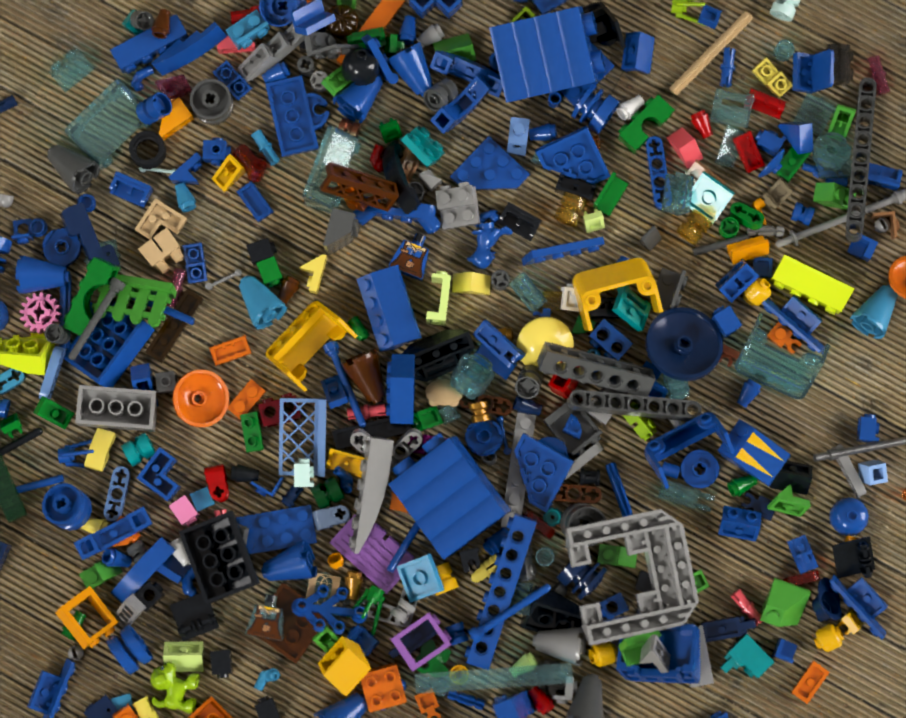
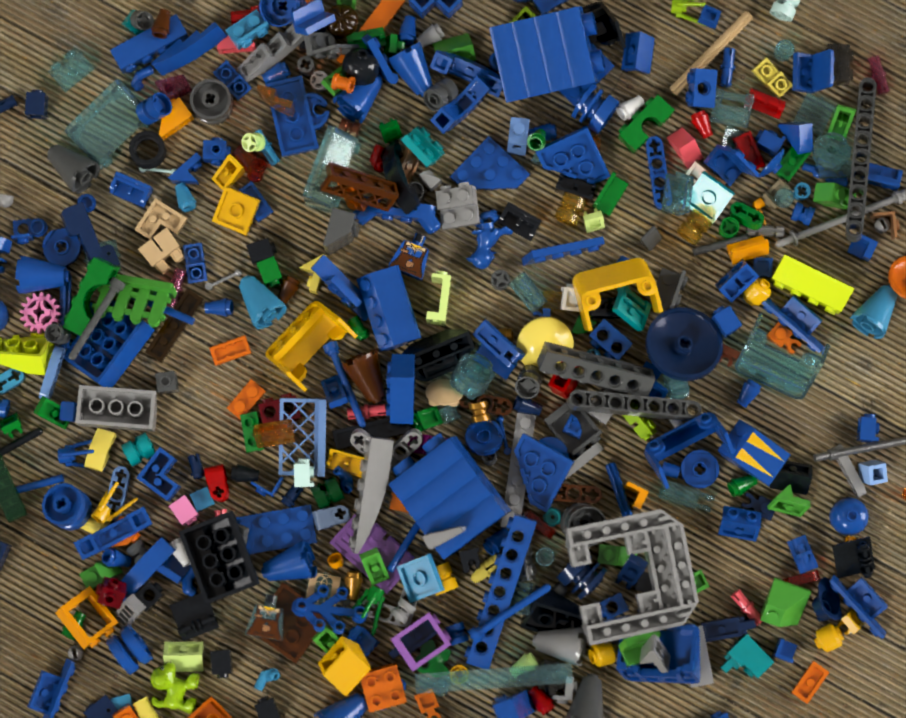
(36, 104): none -> dark blue brick
(68, 411): none -> blue slope
(102, 512): none -> yellow plant
(111, 592): none -> dark red brick
(142, 378): blue slope -> none
(196, 466): none -> dark blue pin
(212, 394): orange dish -> none
(220, 307): none -> blue cone
(236, 210): none -> yellow plate
(248, 142): none -> yellowish green wheel
(270, 96): none -> clear orange slope
(274, 433): none -> clear orange slope
(341, 286): none -> blue bracket
(343, 83): none -> orange bush
(374, 566): none -> bright green slope
(437, 538): none -> light grey slope
(466, 699): blue axle -> none
(471, 283): light yellow slope -> none
(537, 140): none -> green cone
(557, 95): blue hinge -> none
(589, 477): black bush -> none
(631, 571): none -> dark blue hinge
(641, 495): none -> light orange panel
(708, 79): none -> blue brick
(729, 164): none -> blue bracket
(784, 198): none -> clear light blue tile
(807, 191): none -> dark azure bush

